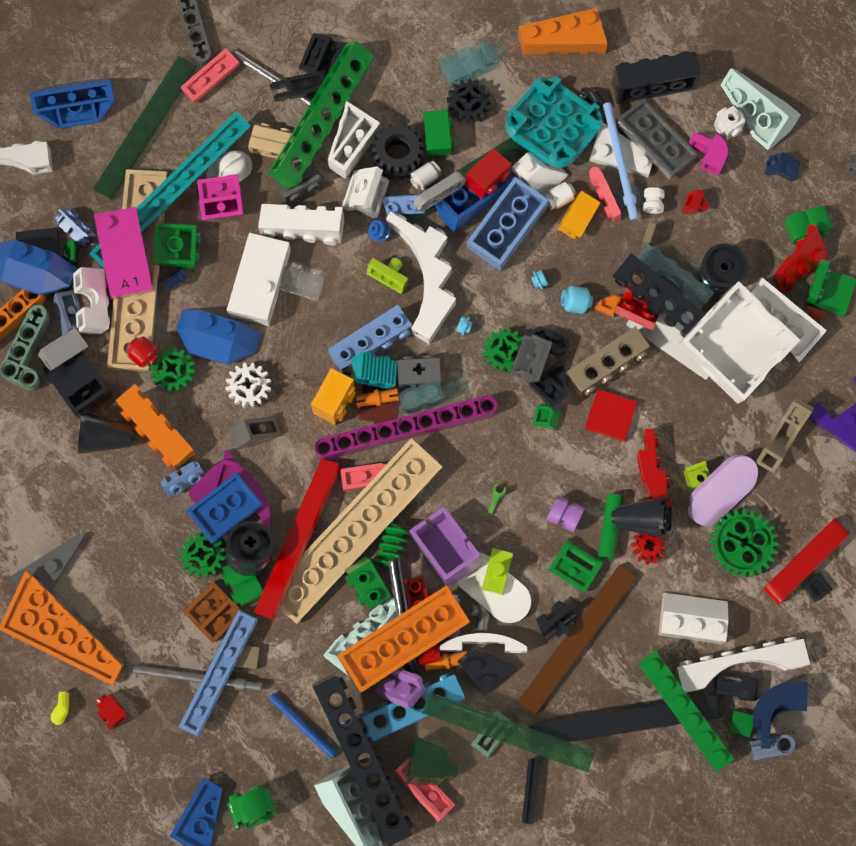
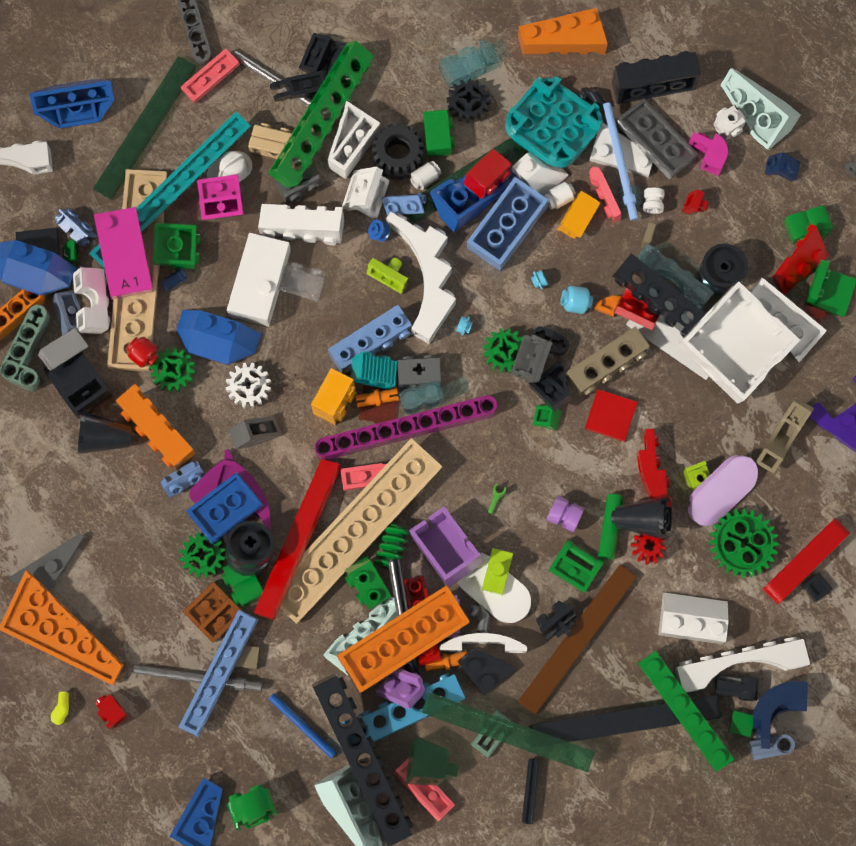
(439, 191): light grey beam -> none

